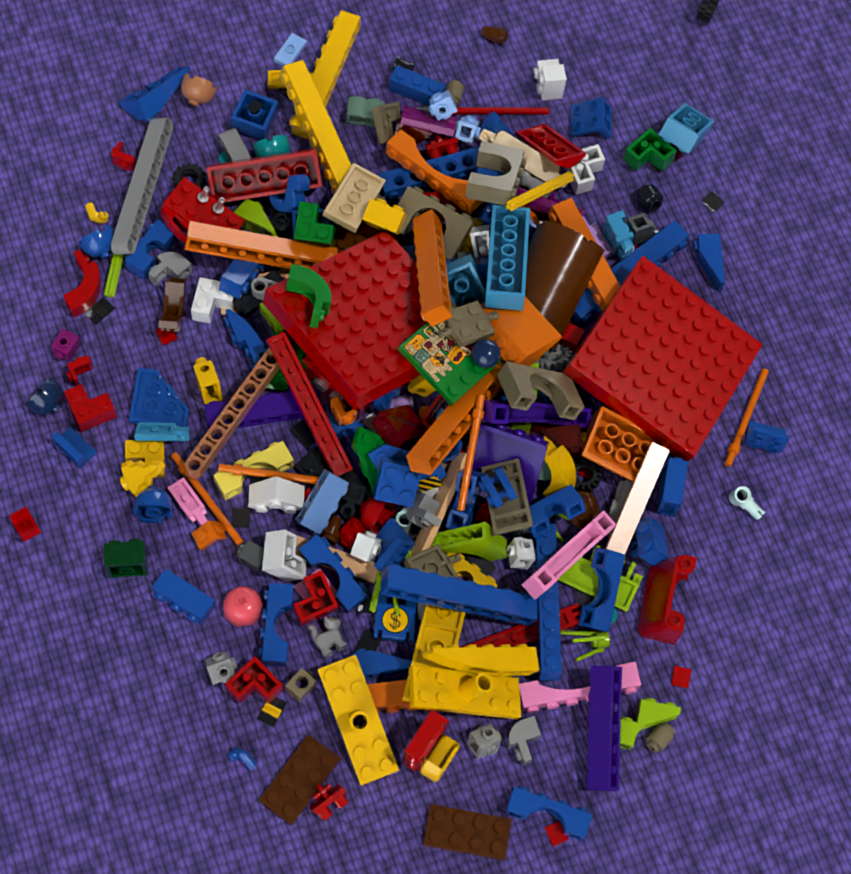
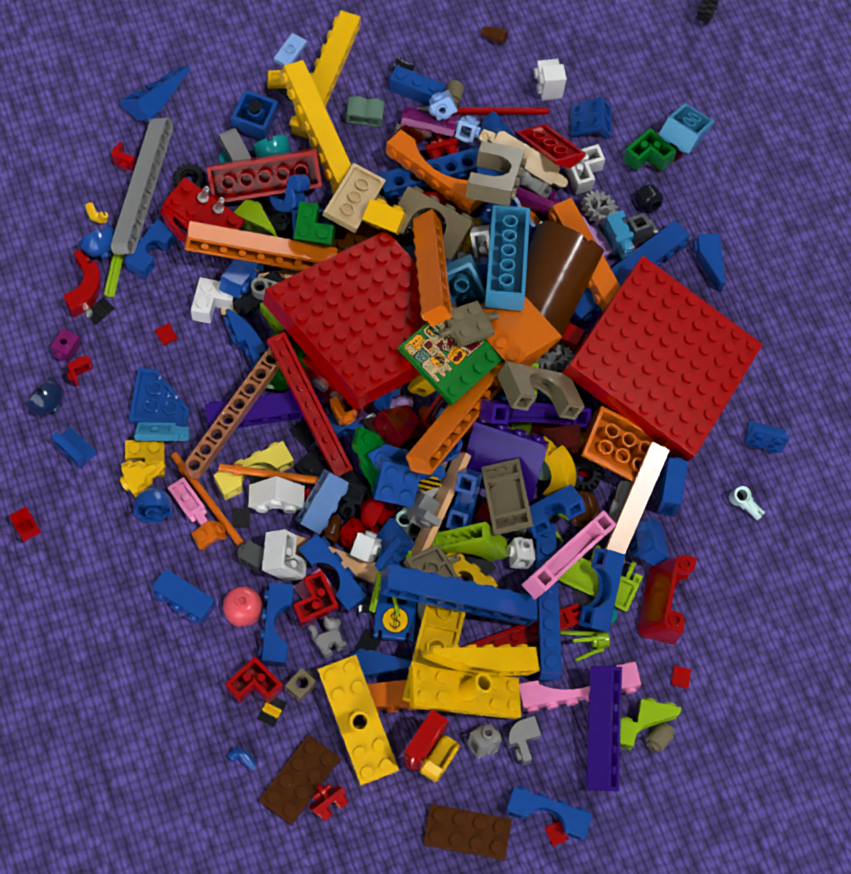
(89, 412): red brick -> none
(126, 558): dark green brick -> none
(170, 264): light grey brick -> none
(173, 305): arch -> none
(197, 90): nougat cylinder -> none
(205, 377): yellow torso -> none
(221, 667): light grey brick -> none
(314, 287): green arch -> none
(383, 117): dark tan tile -> none
(477, 415): orange bar -> none
(486, 353): dark blue hair -> none
(494, 497): blue brick -> none
(539, 191): yellow axle -> none
(598, 206): none -> light grey gear
(713, 201): clear smoke piece -> none
(735, 447): orange bar -> none

